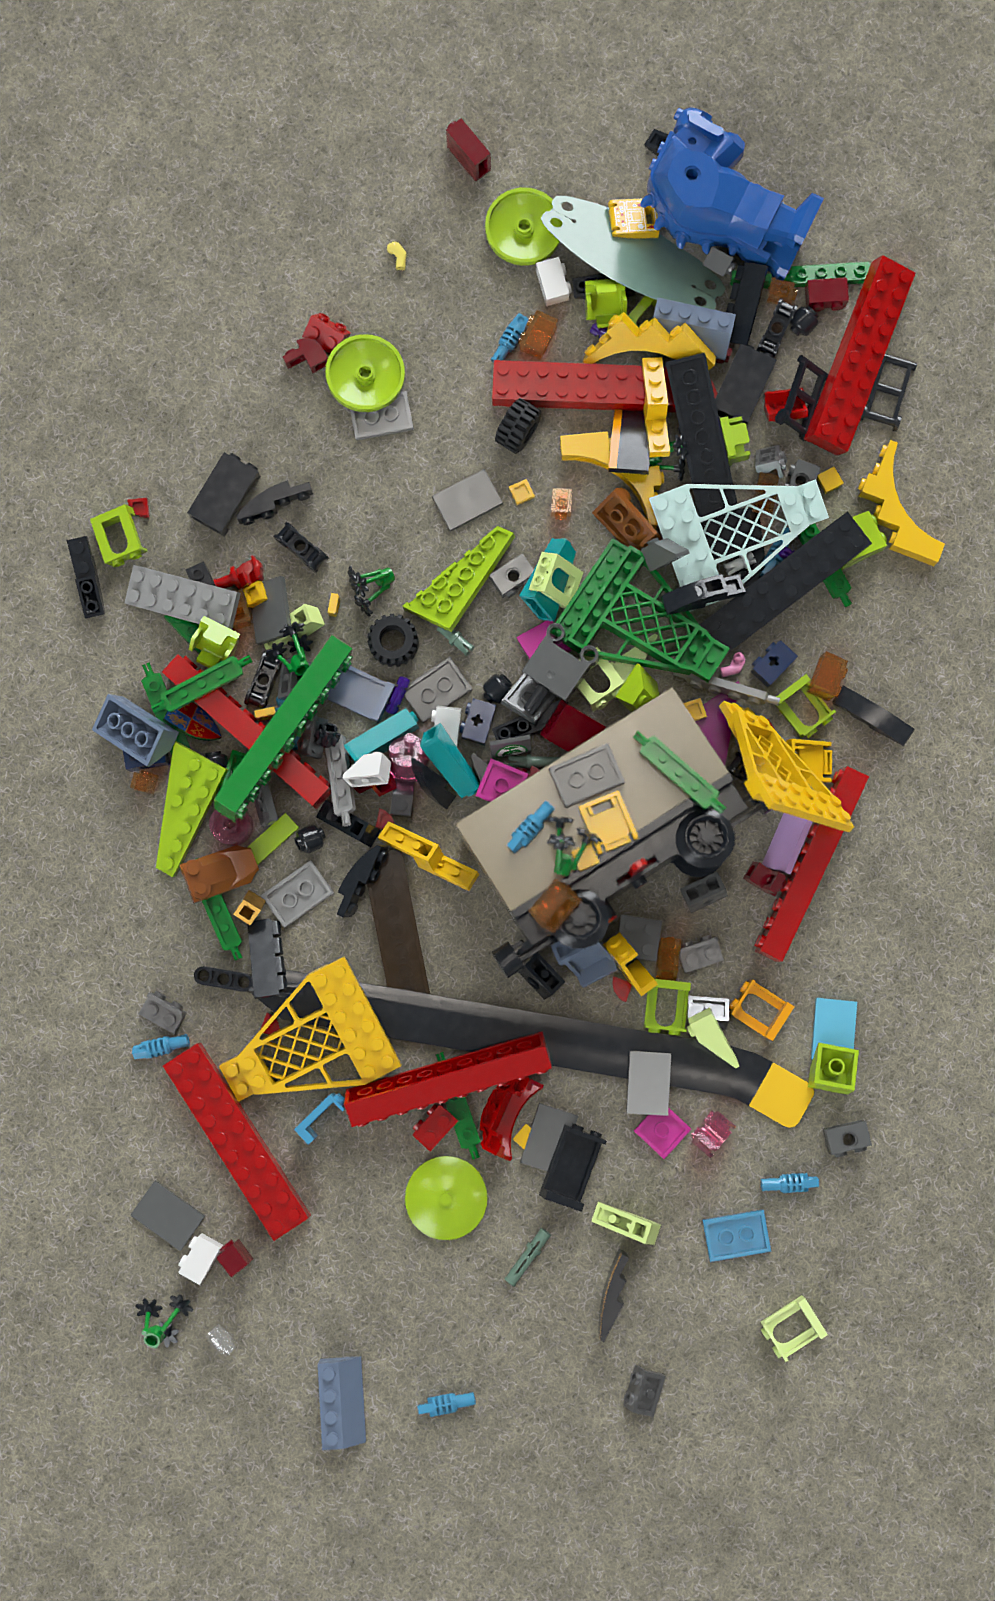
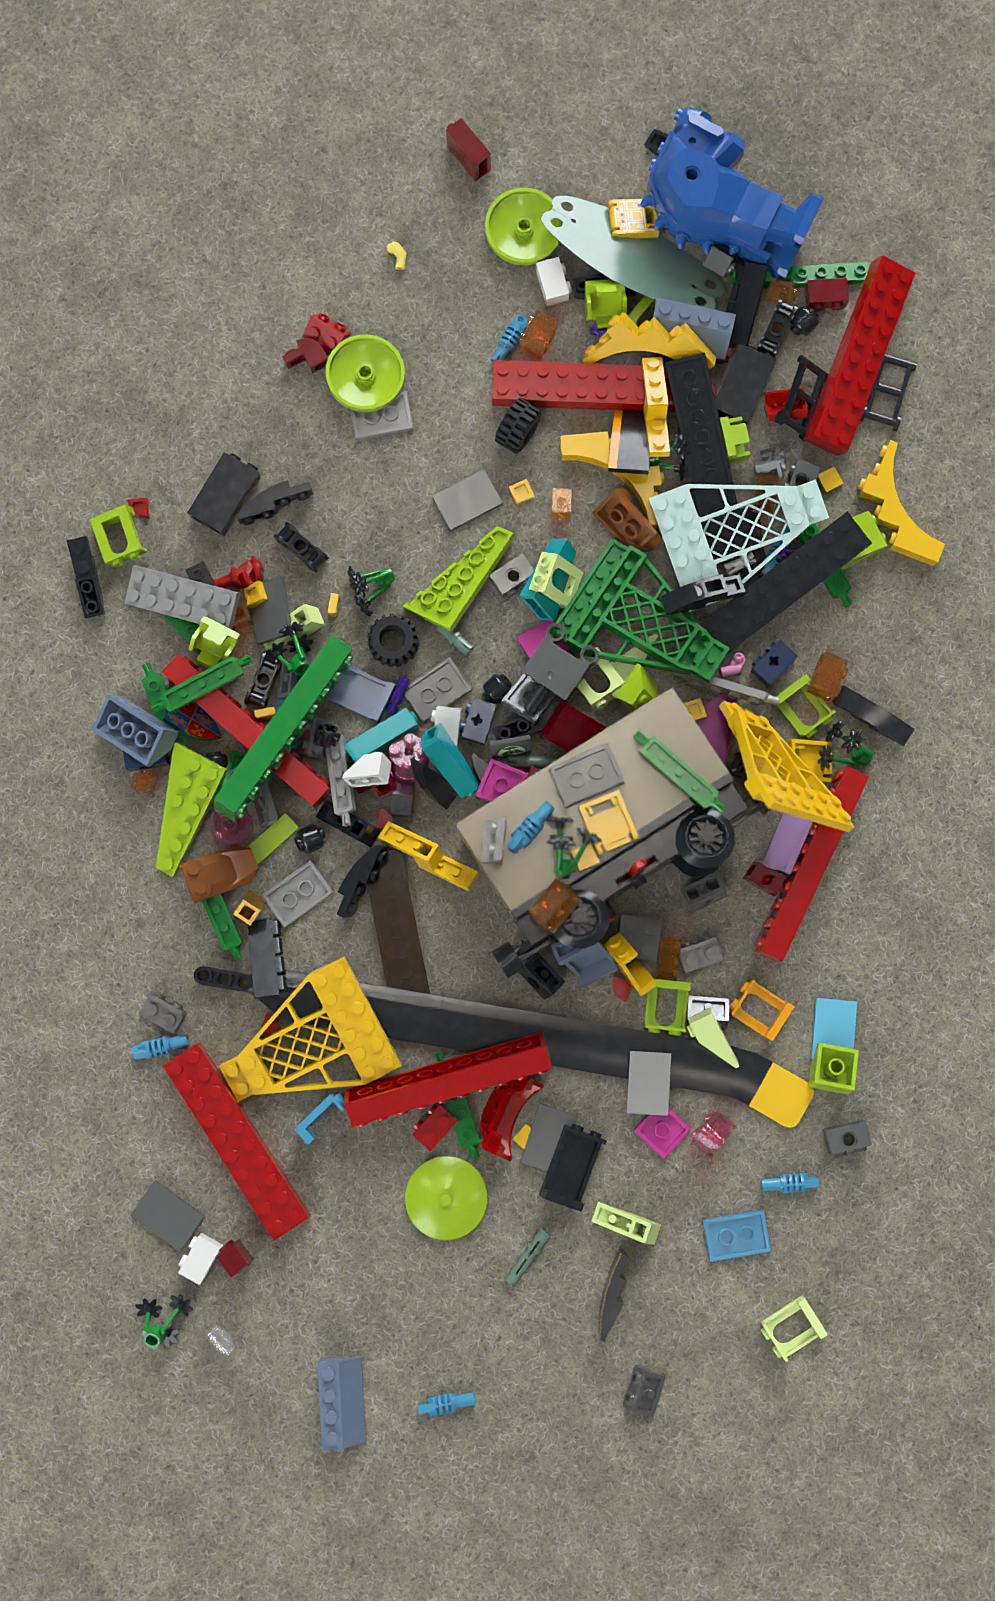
(493, 840): none -> flat silver bracket
(662, 553): dark grey slope -> none
(860, 754): none -> black plant

